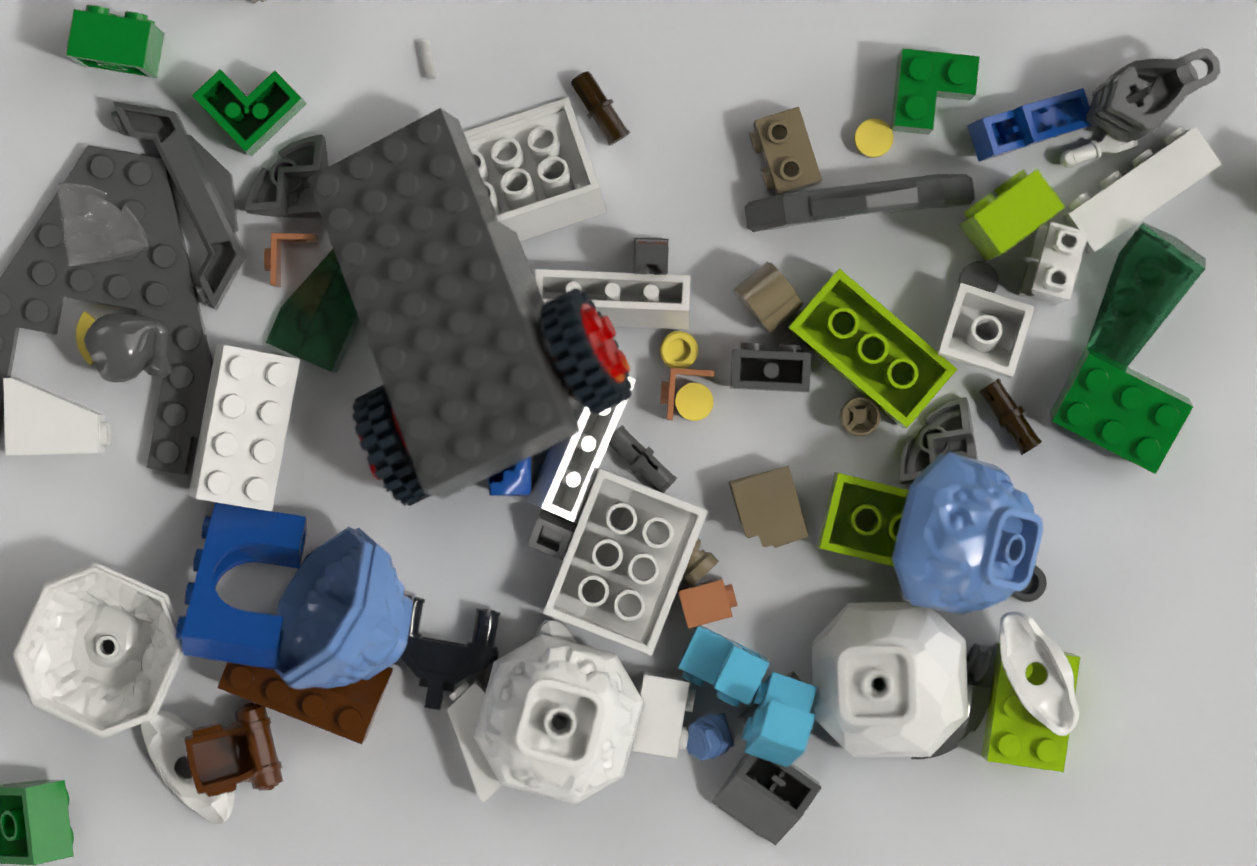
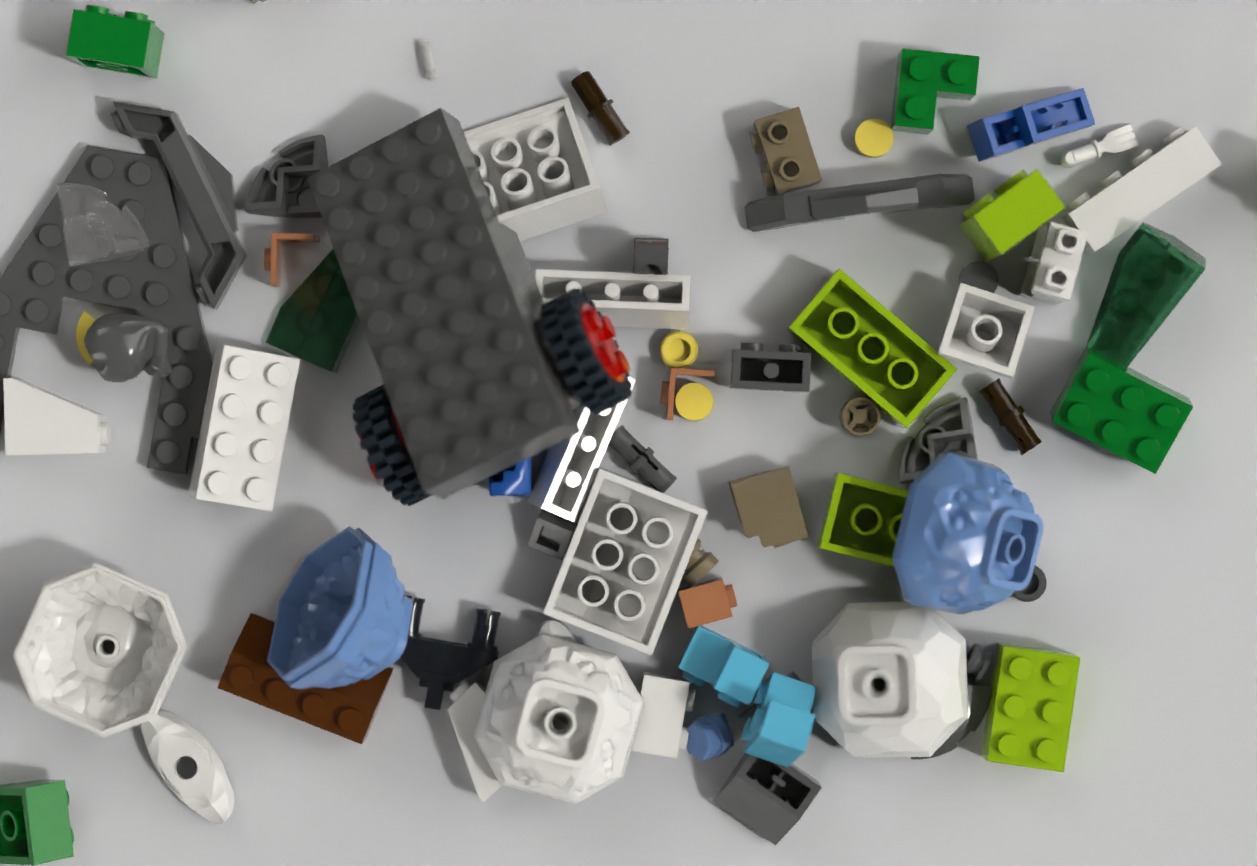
(234, 538): blue arch -> none
(234, 753): reddish brown piece -> none
(249, 118): green brick -> none
(768, 296): dark tan piece -> none
(1055, 699): white piece -> none
(1171, 85): dark grey piece -> none

